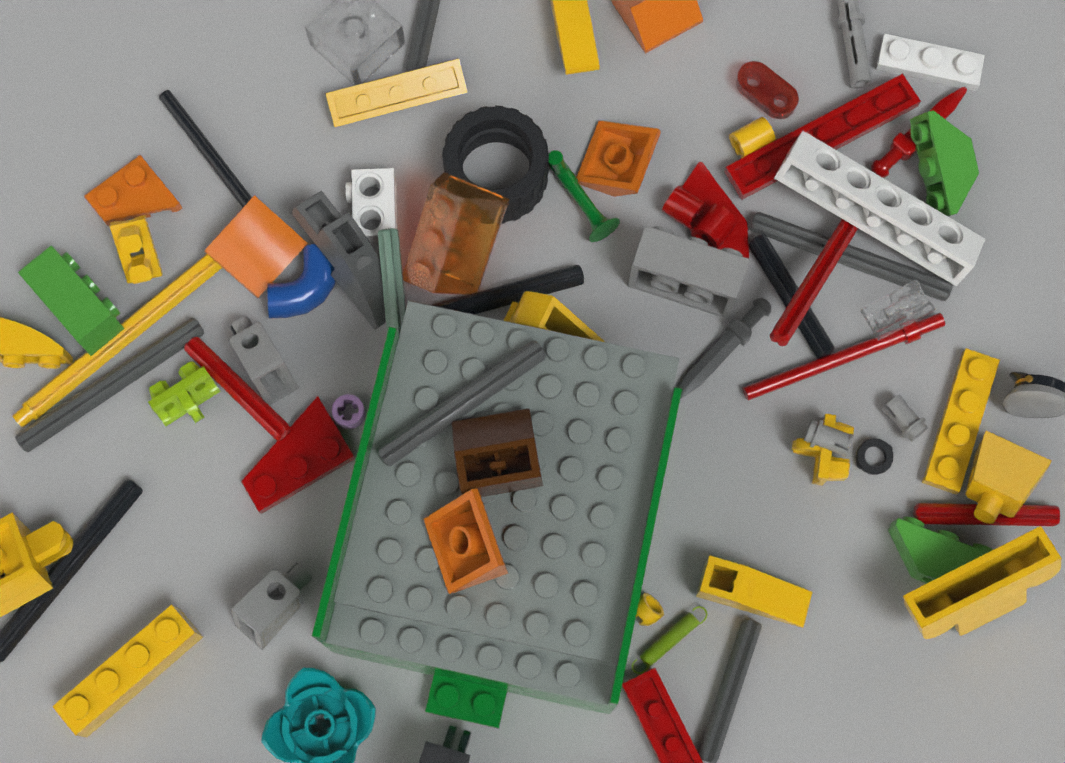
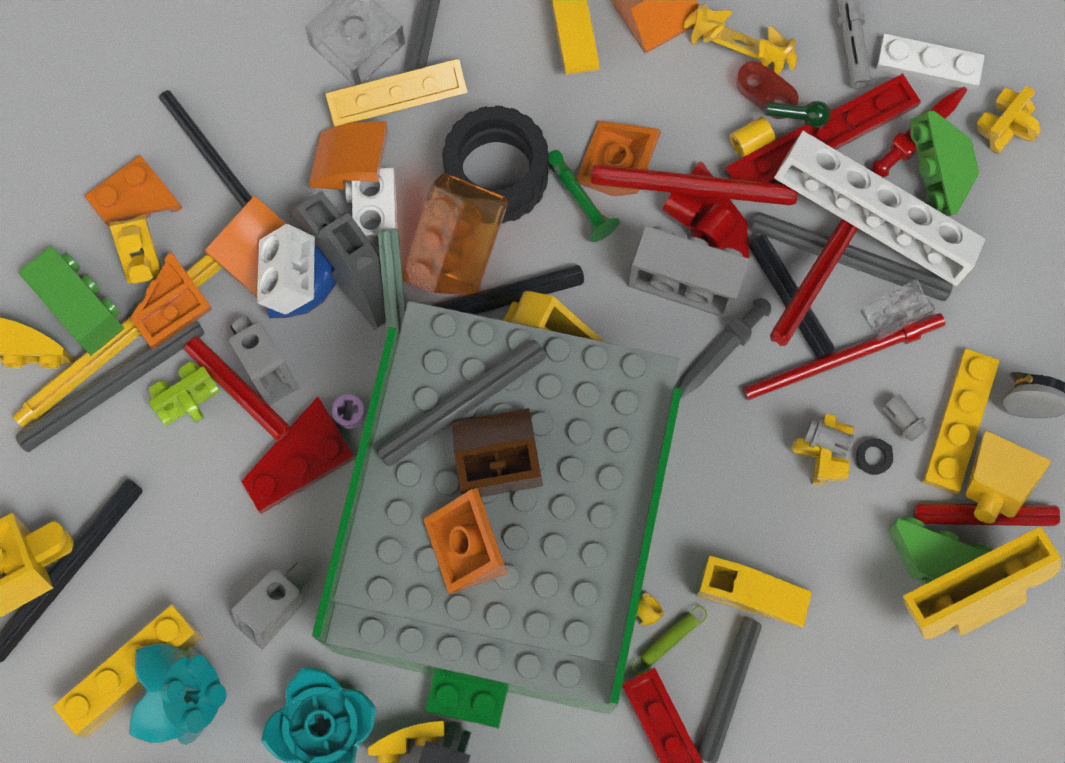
(169, 304): none -> orange wing
(179, 694): none -> teal brick
(286, 269): none -> white brick
(349, 154): none -> orange slope
(397, 743): none -> yellow slope
(692, 184): none -> red axle
(712, 26): none -> yellow piece
(815, 114): none -> dark green bar
(1014, 121): none -> yellow hips

